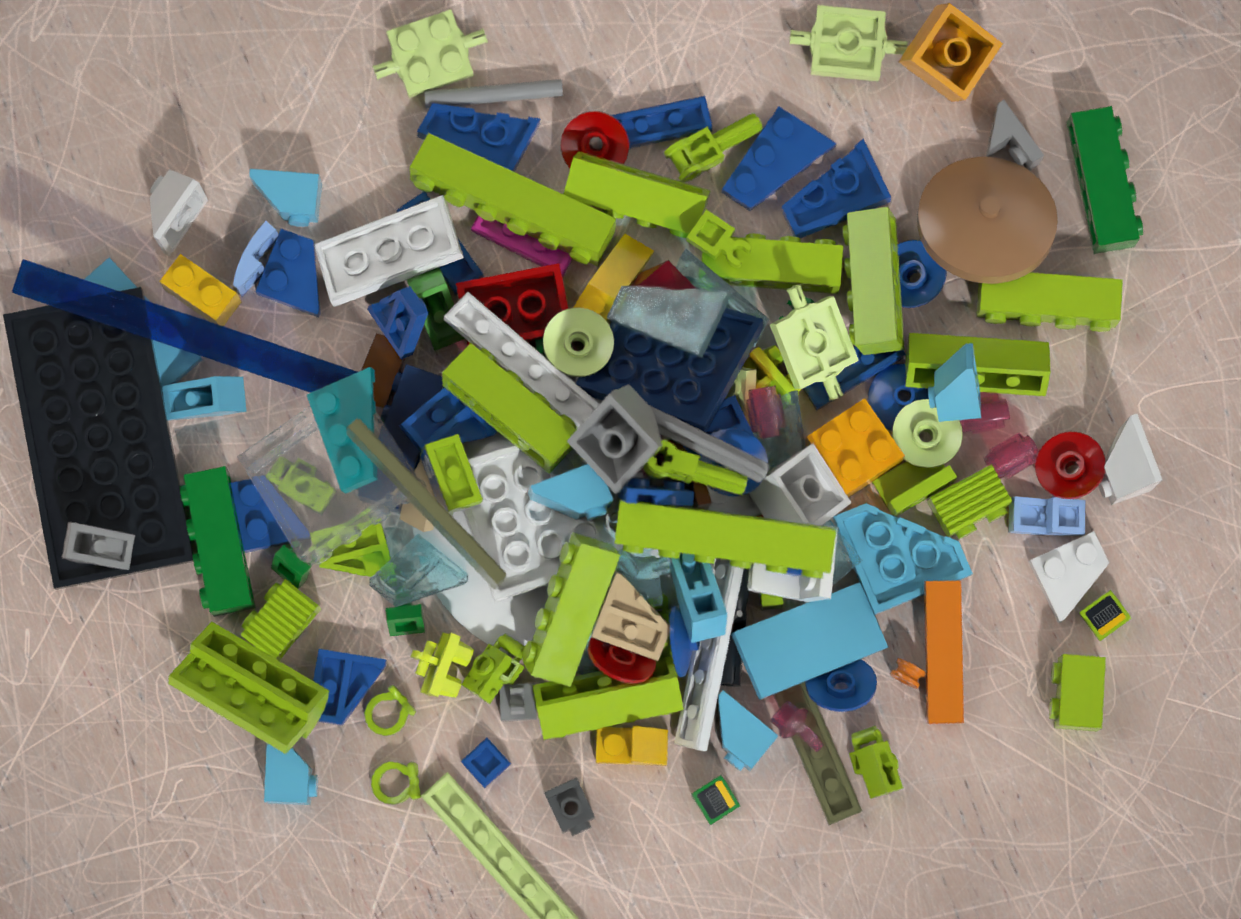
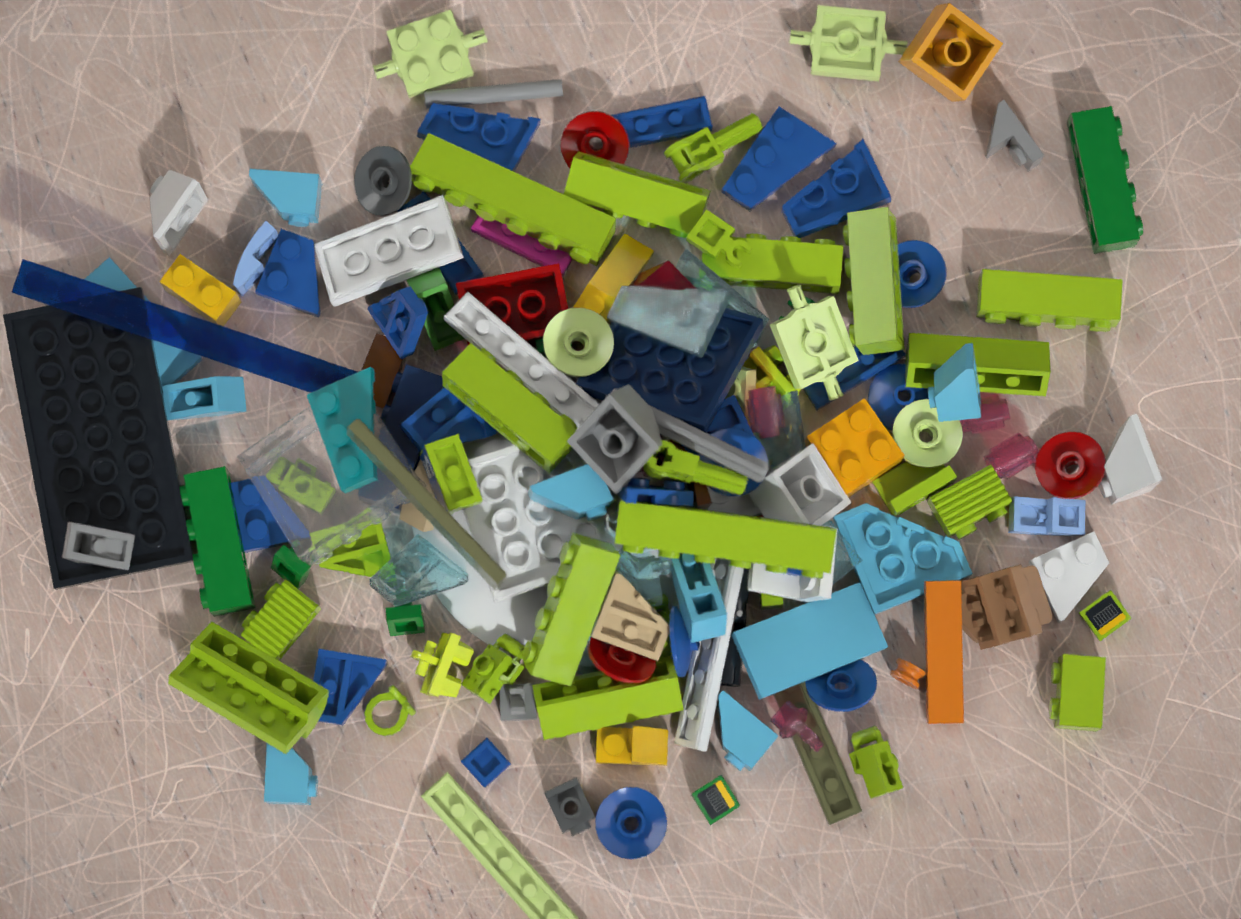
(373, 178): none -> dark grey dish
(412, 791): lime piece -> none
(631, 803): none -> blue dish
(987, 220): medium nougat dish -> none
(1004, 606): none -> medium nougat piece

